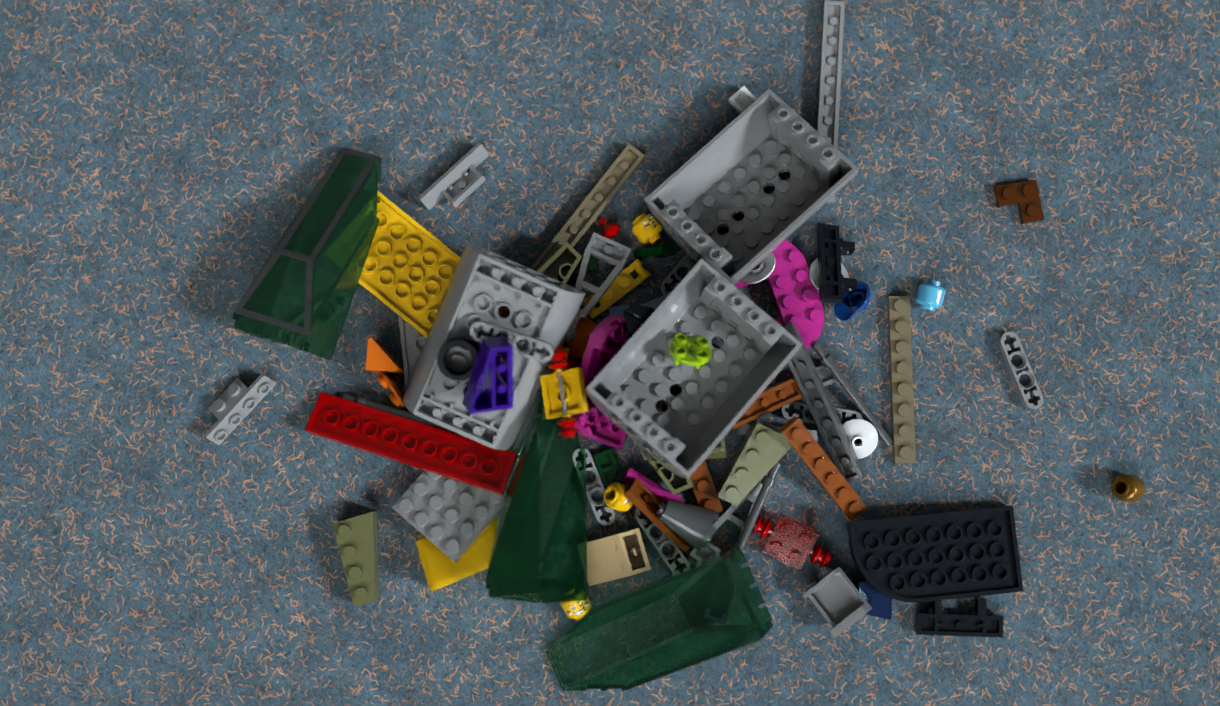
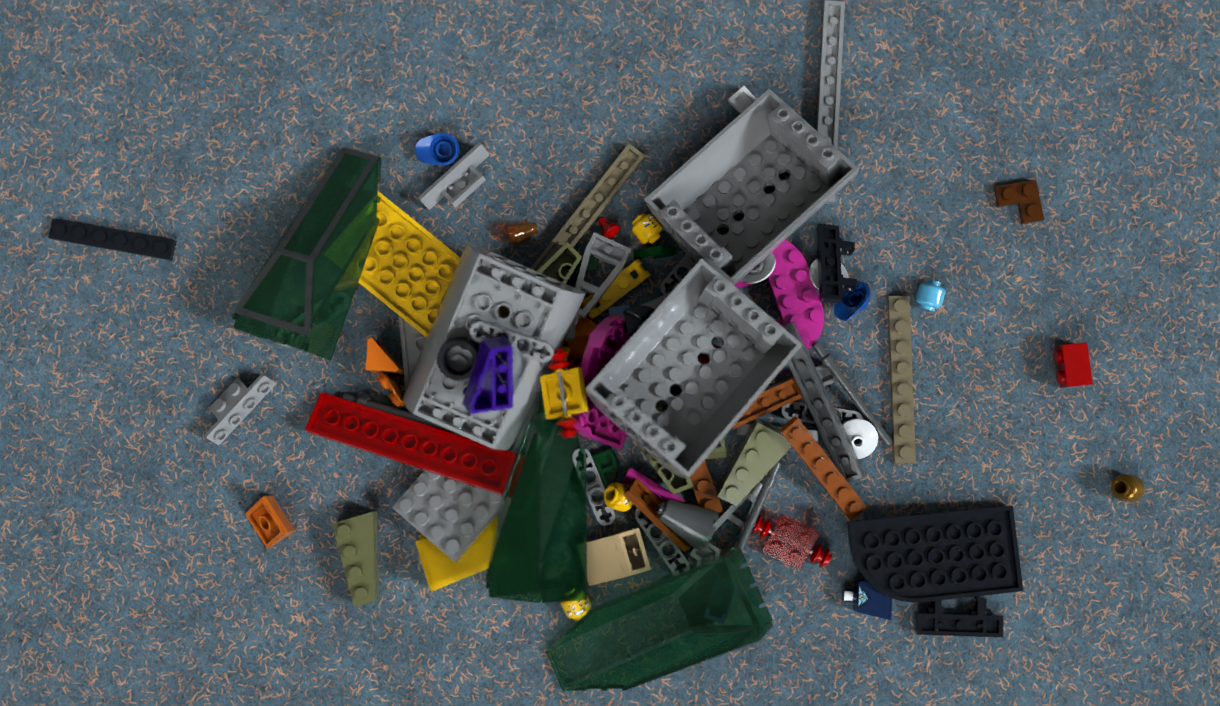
(112, 239): none -> black plate
(269, 521): none -> orange slope
(437, 149): none -> blue piece
(521, 232): none -> clear orange cone
(690, 350): lime plate -> none
(837, 600): light grey panel -> none
(1024, 368): light grey beam -> none
(1073, 365): none -> red brick

